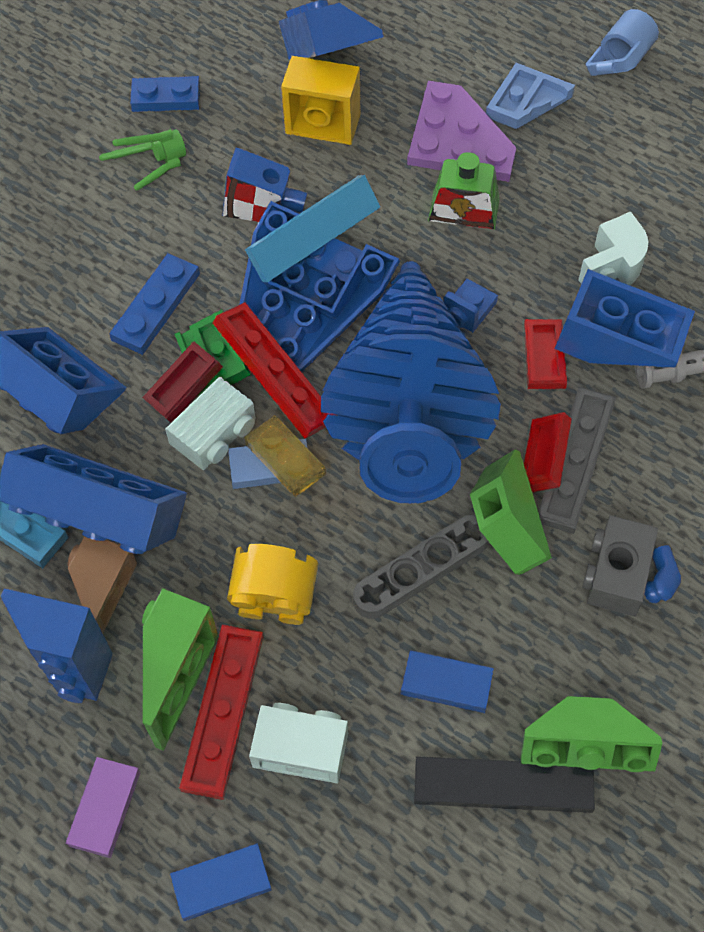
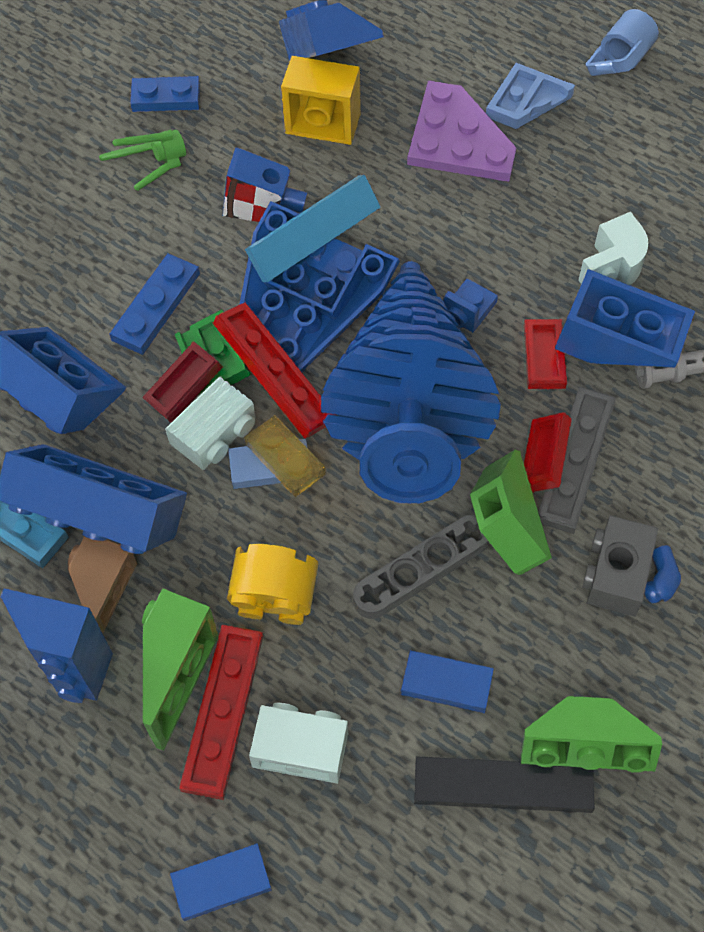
(103, 807): medium lavender tile -> none
(466, 193): torso -> none

